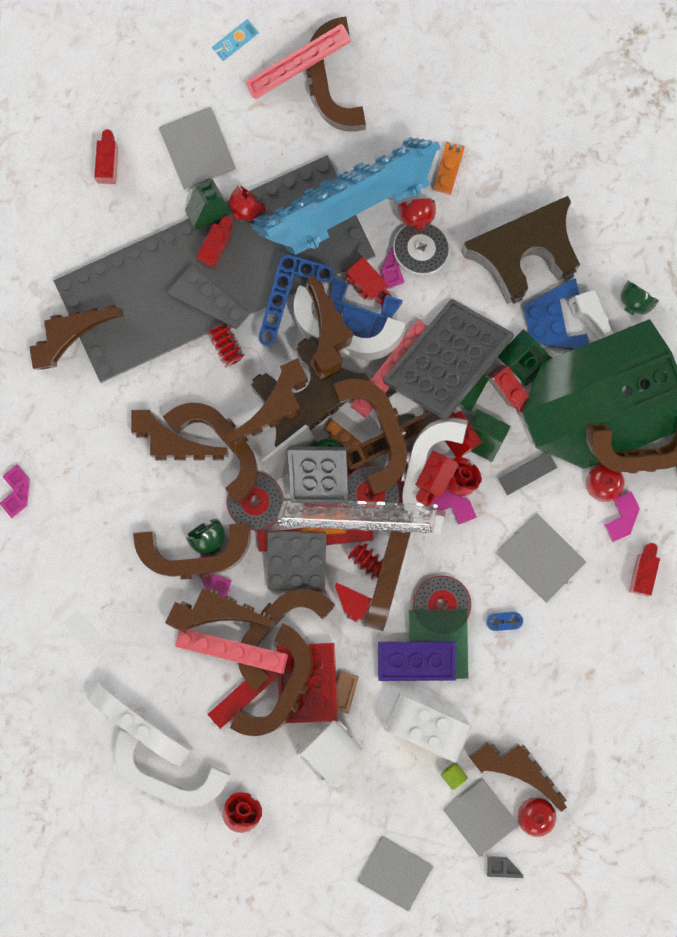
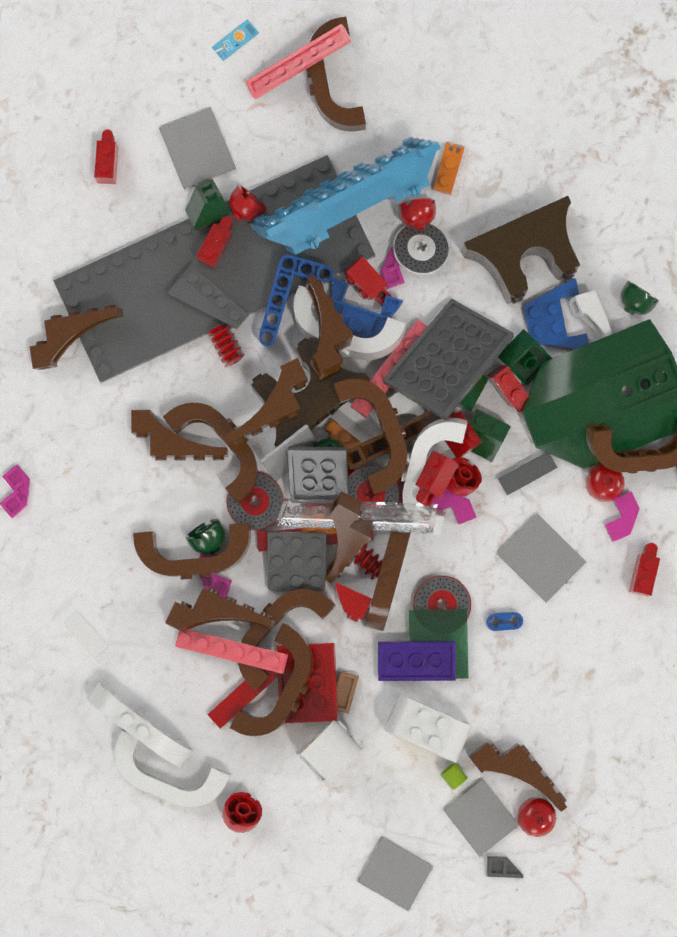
(351, 533): none -> reddish brown arch

